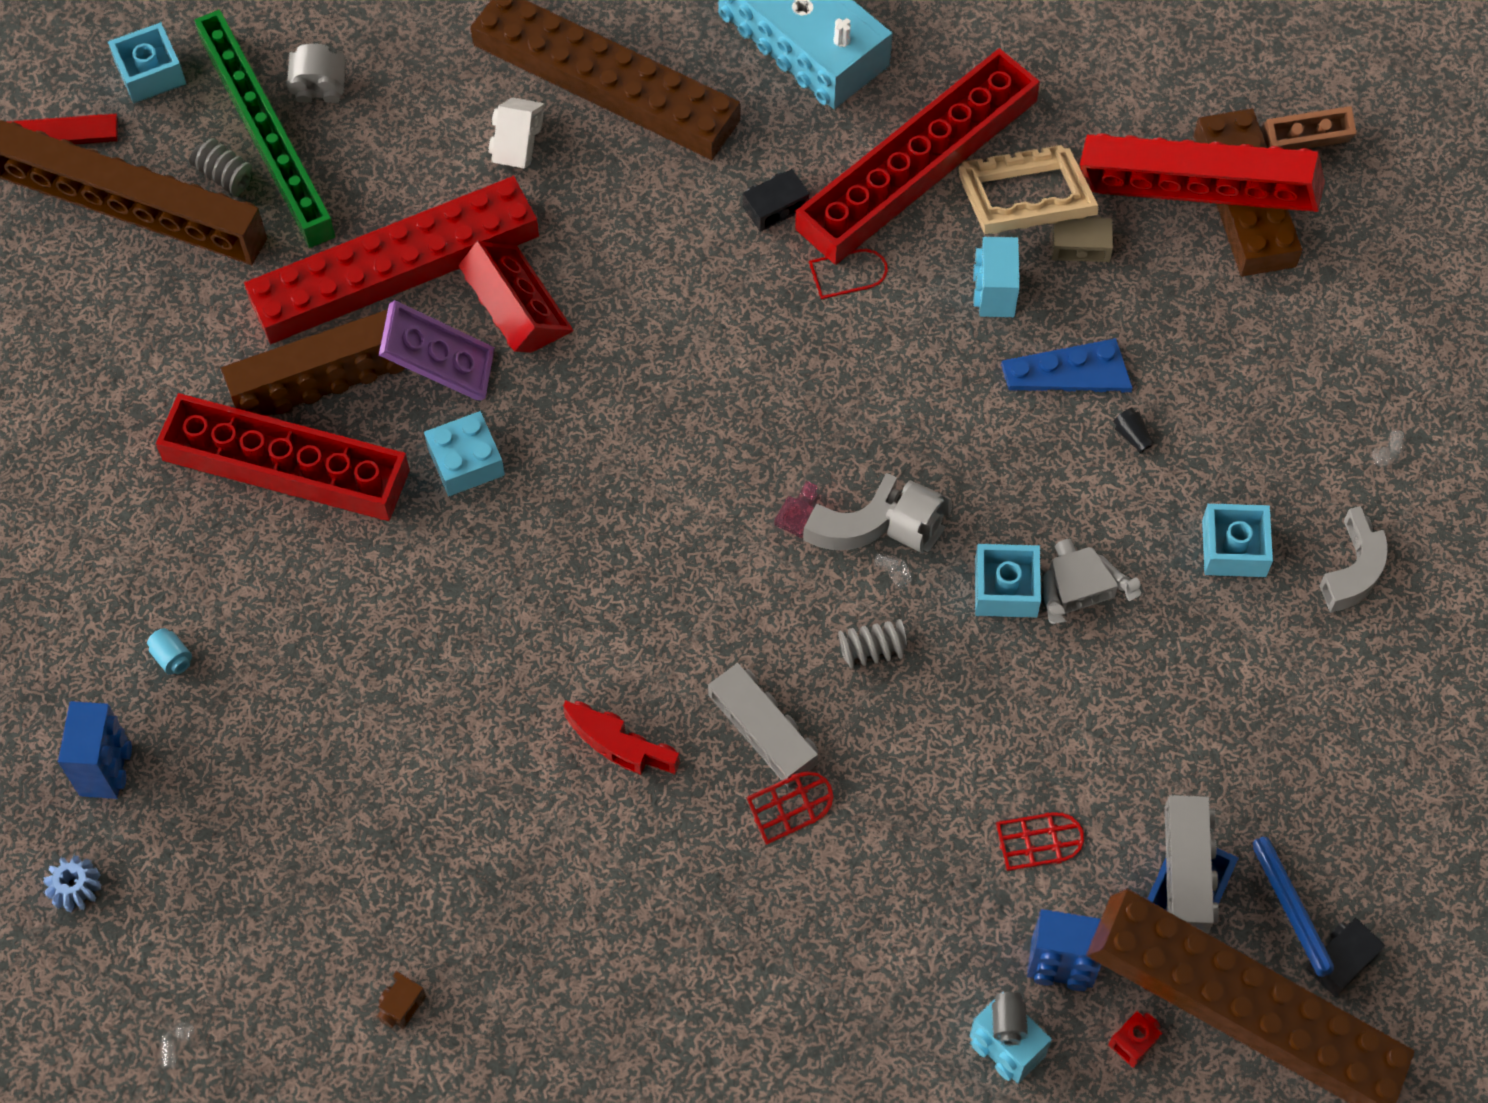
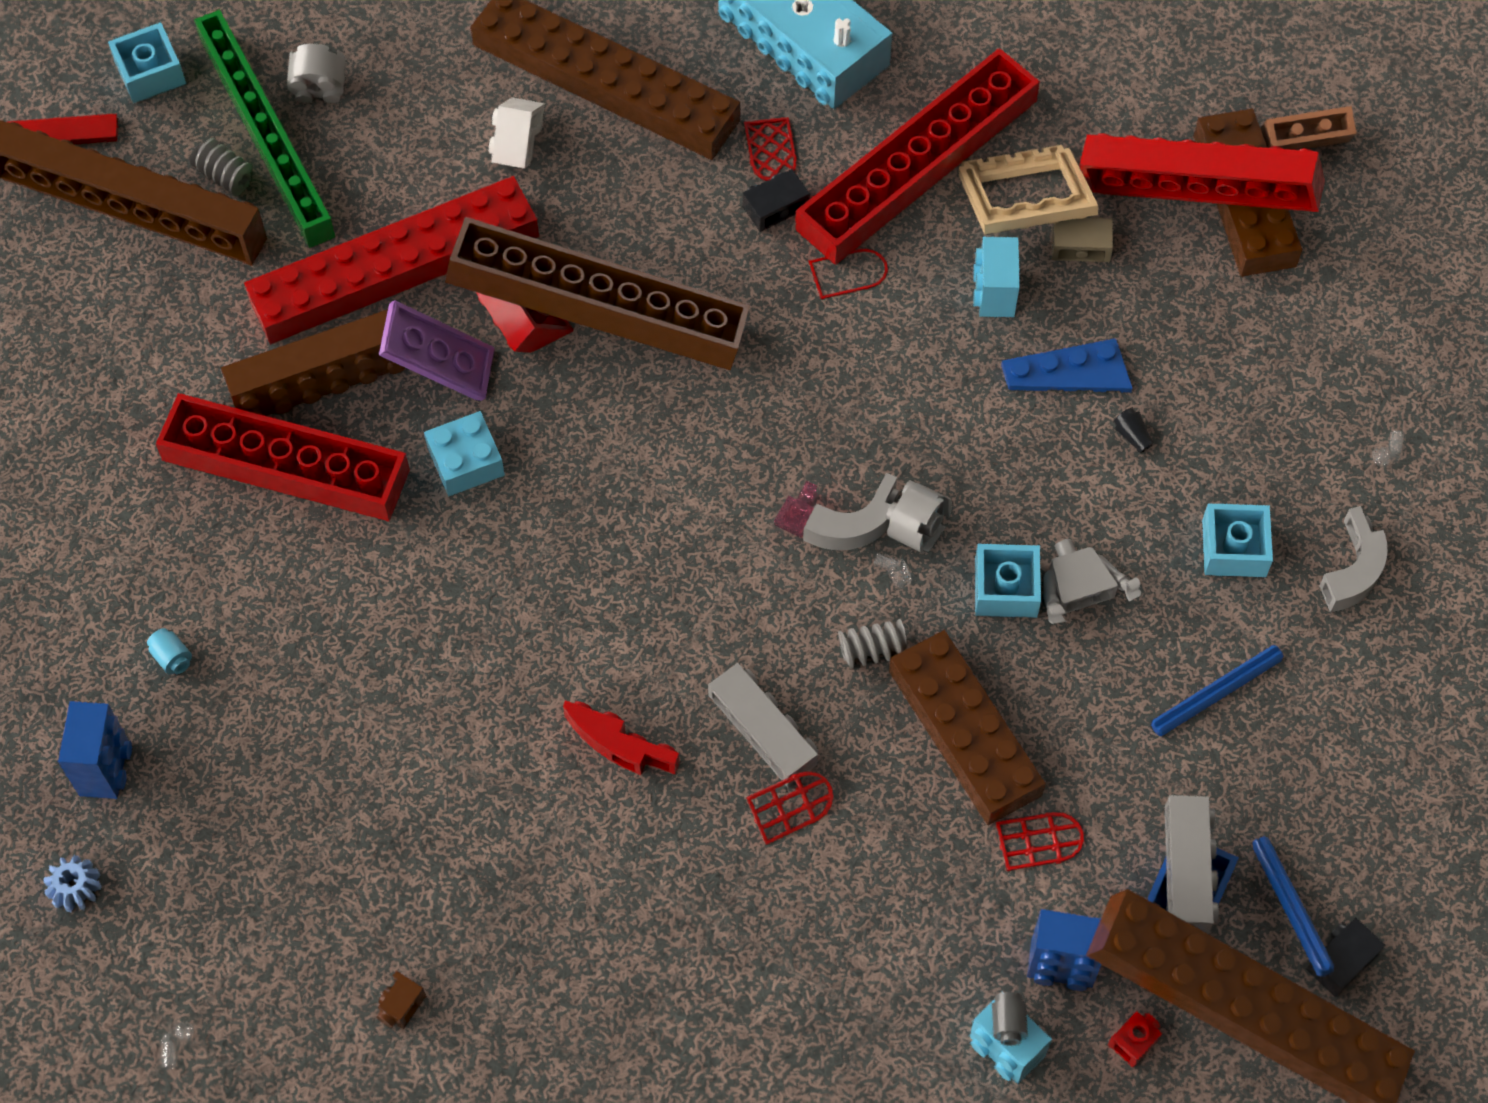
(597, 293): none -> reddish brown brick
(767, 122): none -> red window
(966, 727): none -> reddish brown brick
(1217, 690): none -> blue axle

